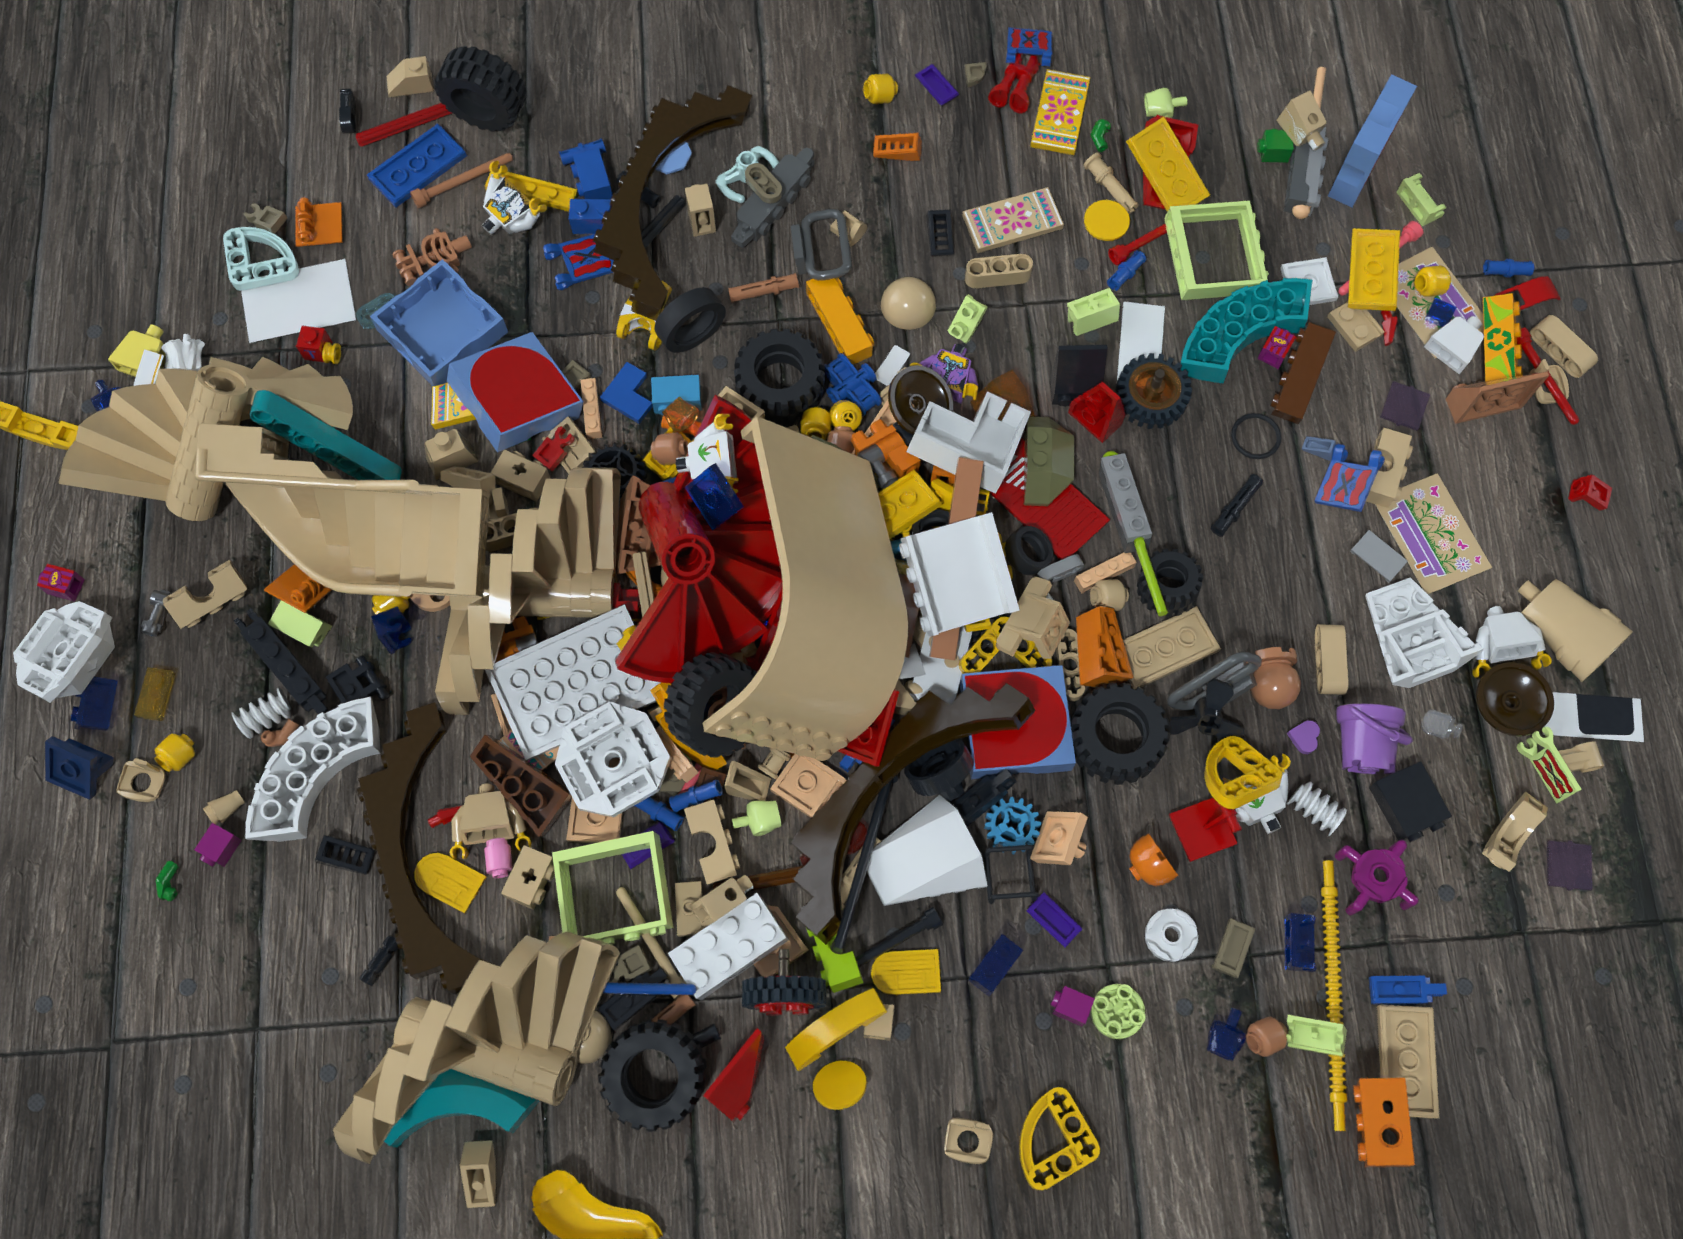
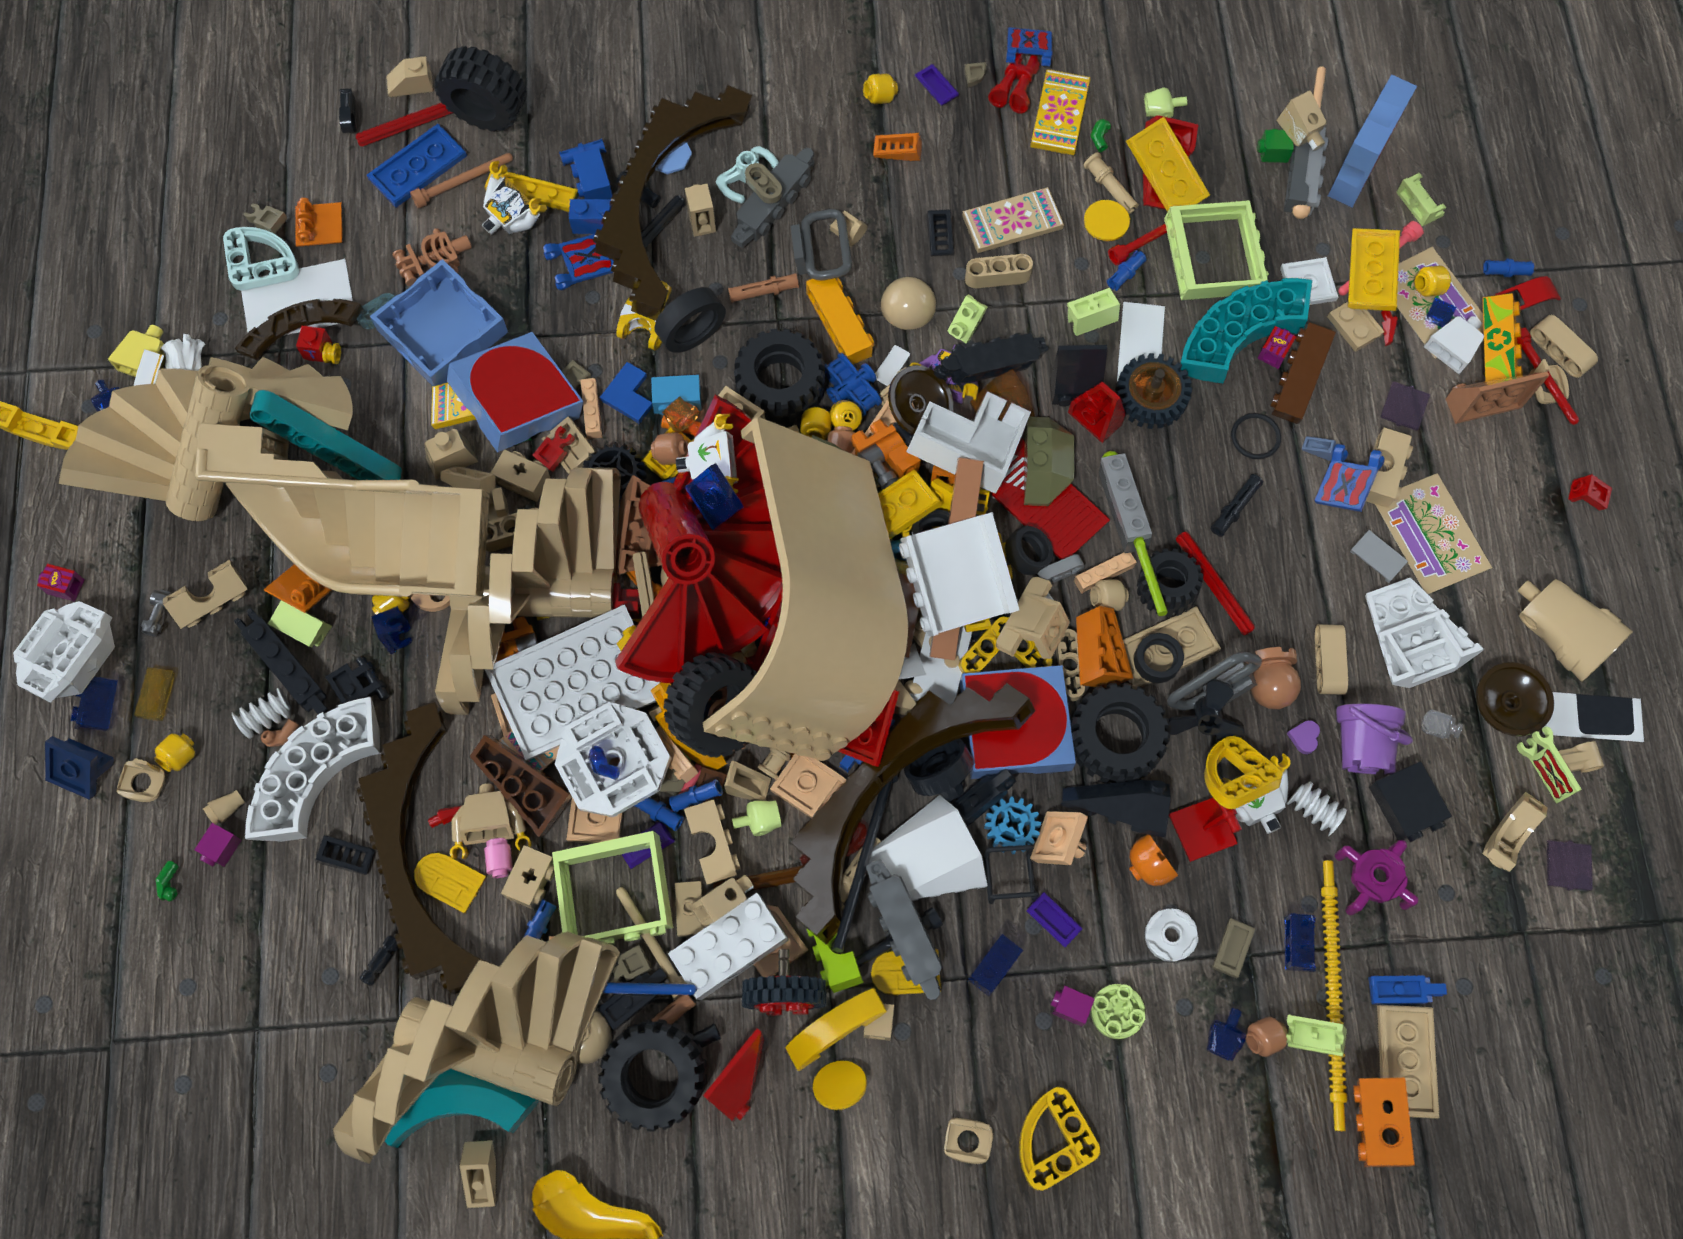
(292, 318): none -> dark brown tile
(540, 920): none -> blue pin
(600, 765): none -> clear blue arm
(905, 927): none -> dark grey hinge
(991, 359): none -> black hinge
(1136, 803): none -> black wedge
(1162, 640): none -> black tyre
(1216, 584): none -> red axle
(1509, 638): white torso -> none

